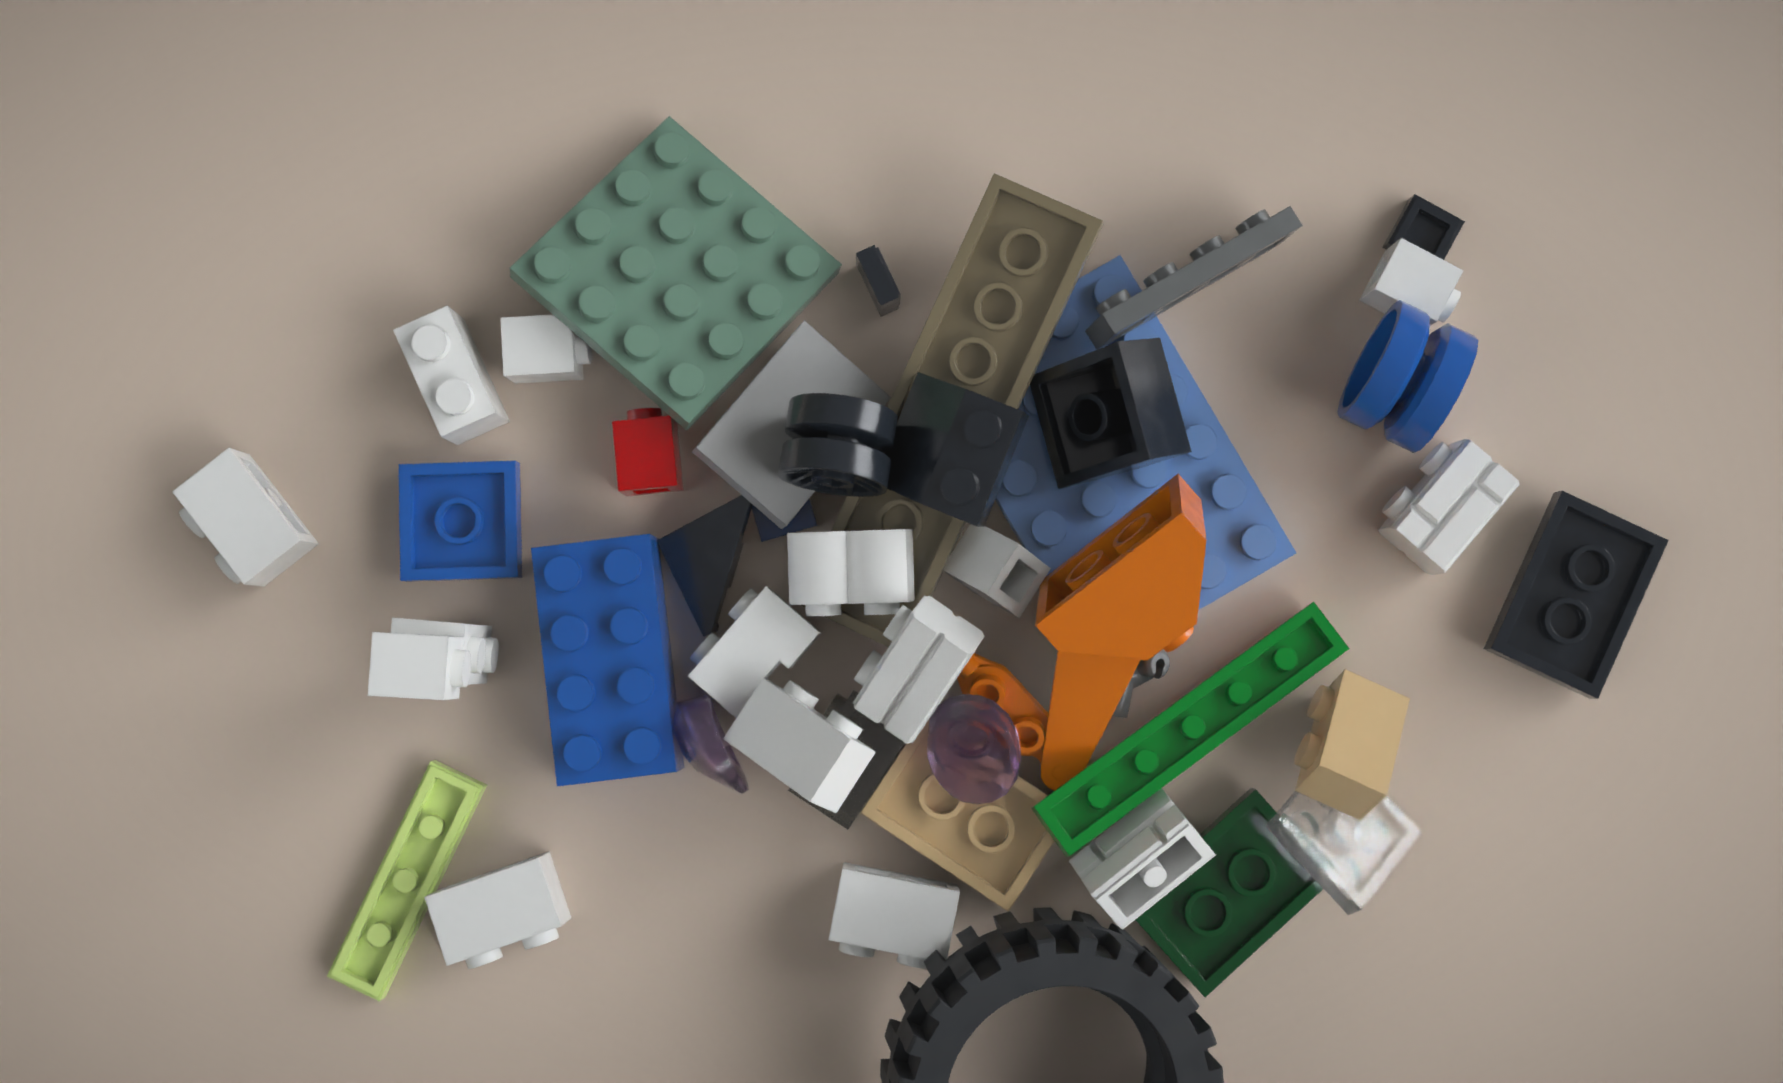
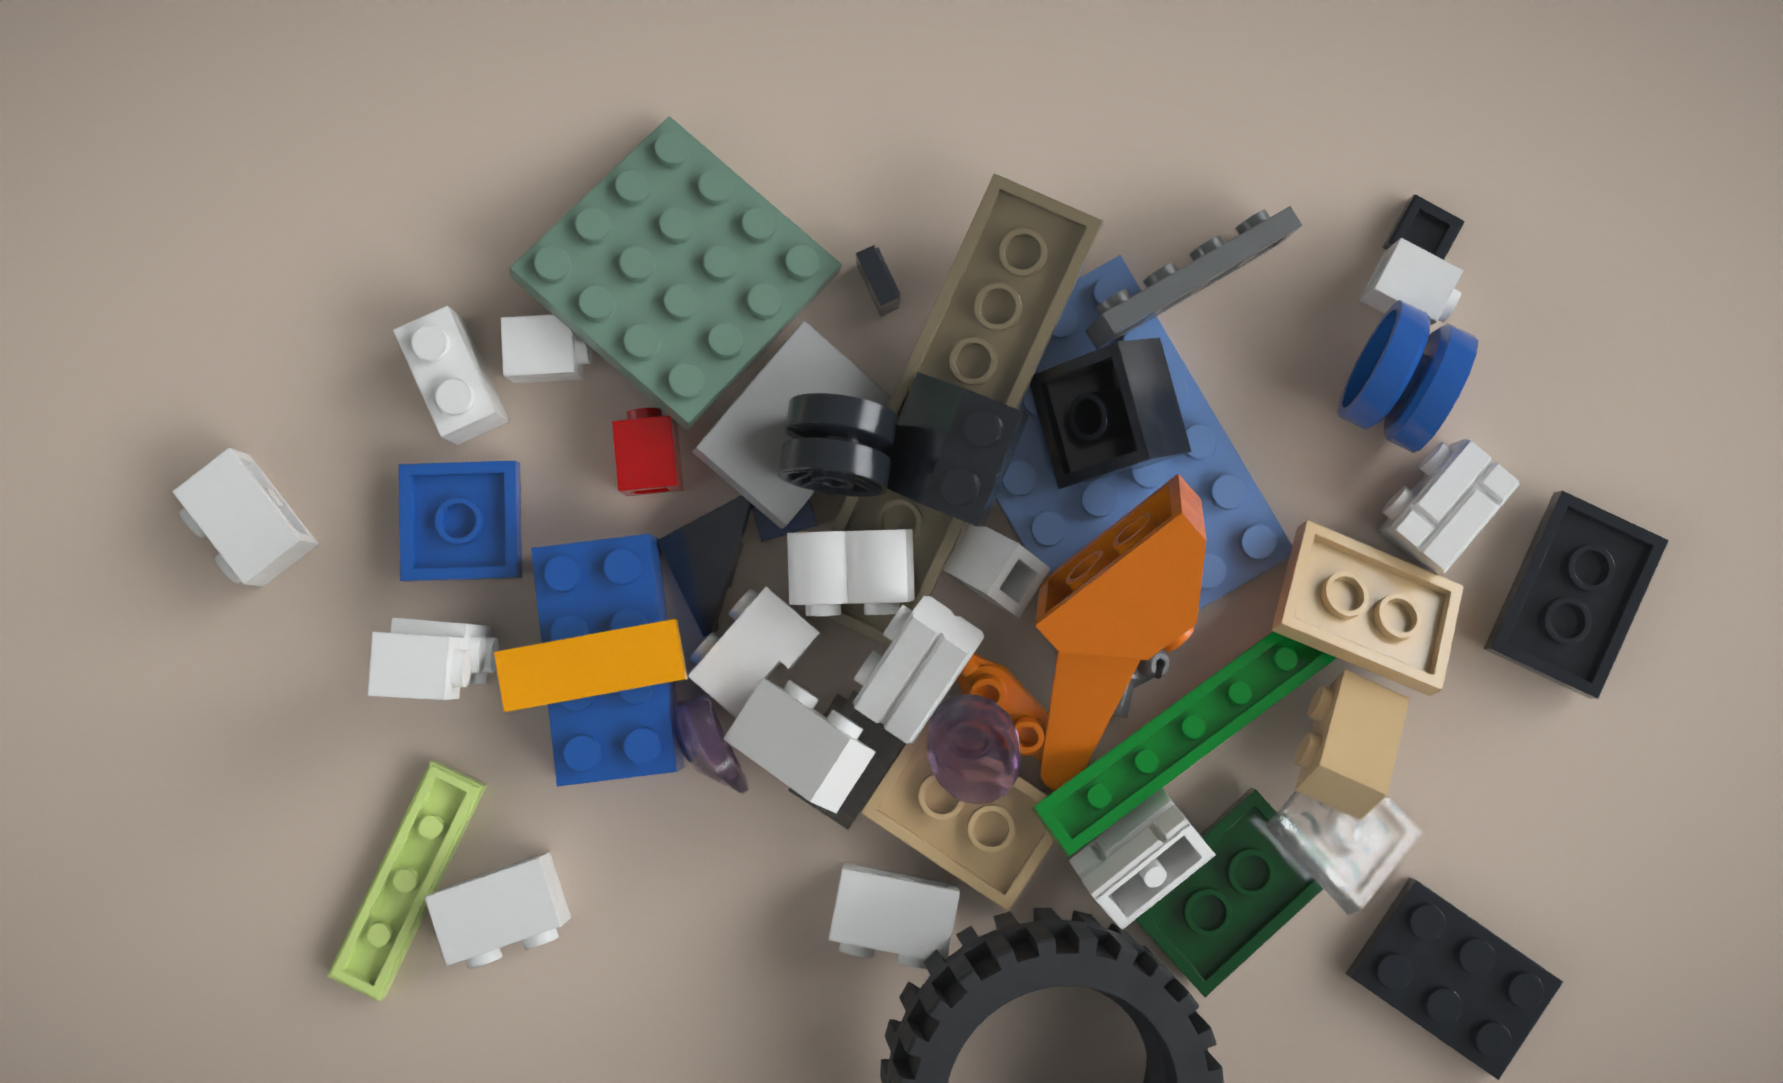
(590, 665): none -> light orange tile
(1368, 608): none -> tan plate
(1454, 977): none -> black plate

